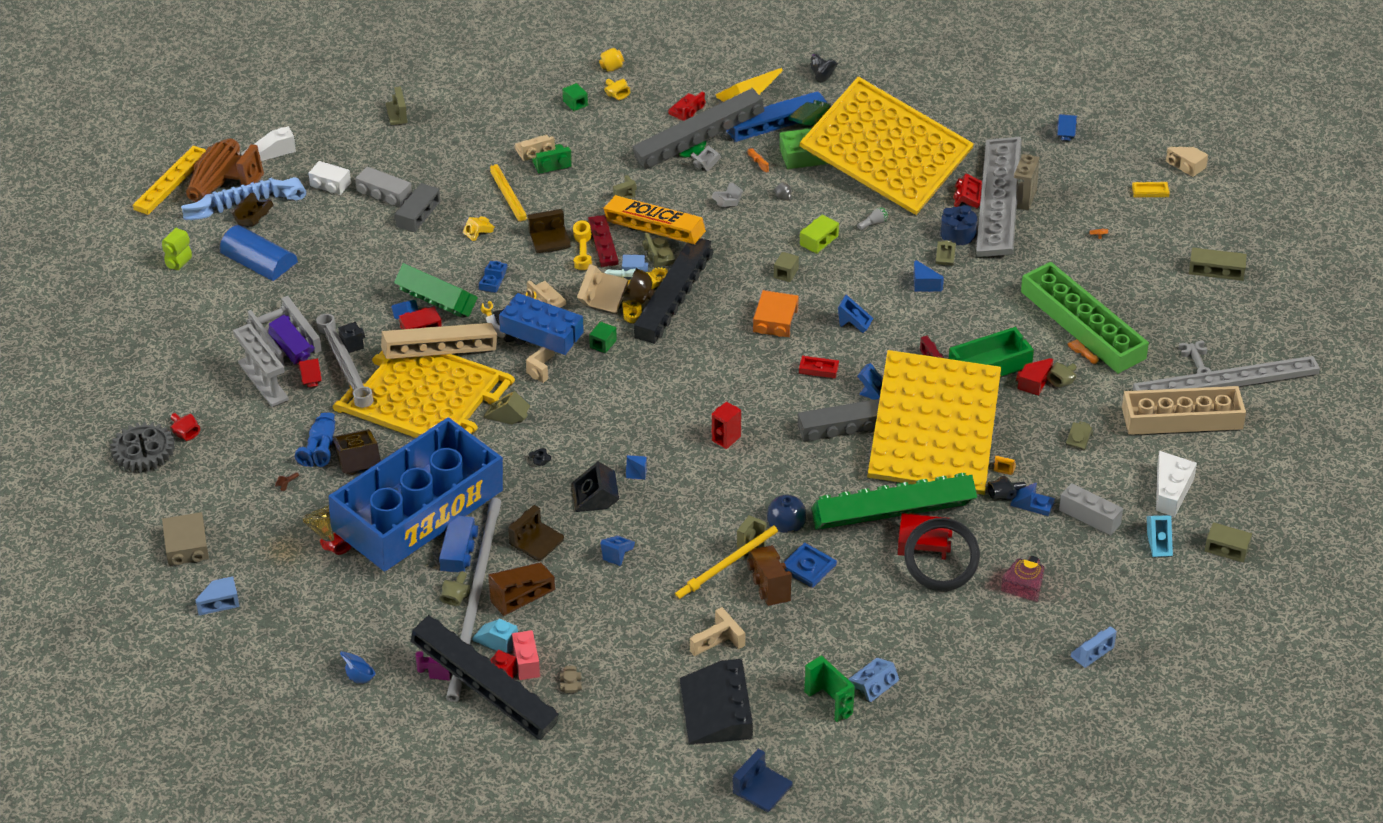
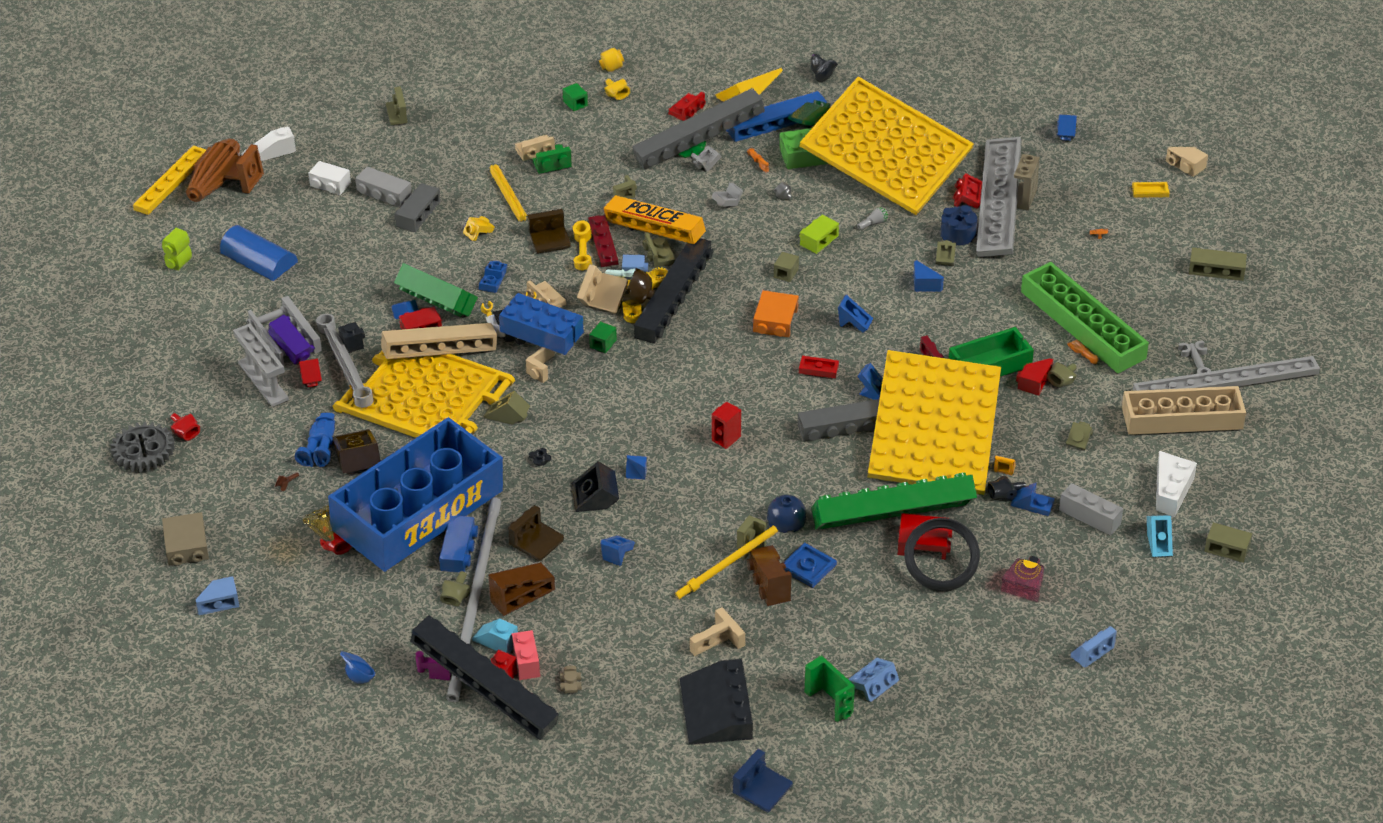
(251, 210): dark brown bracket -> none
(289, 188): light blue piece -> none

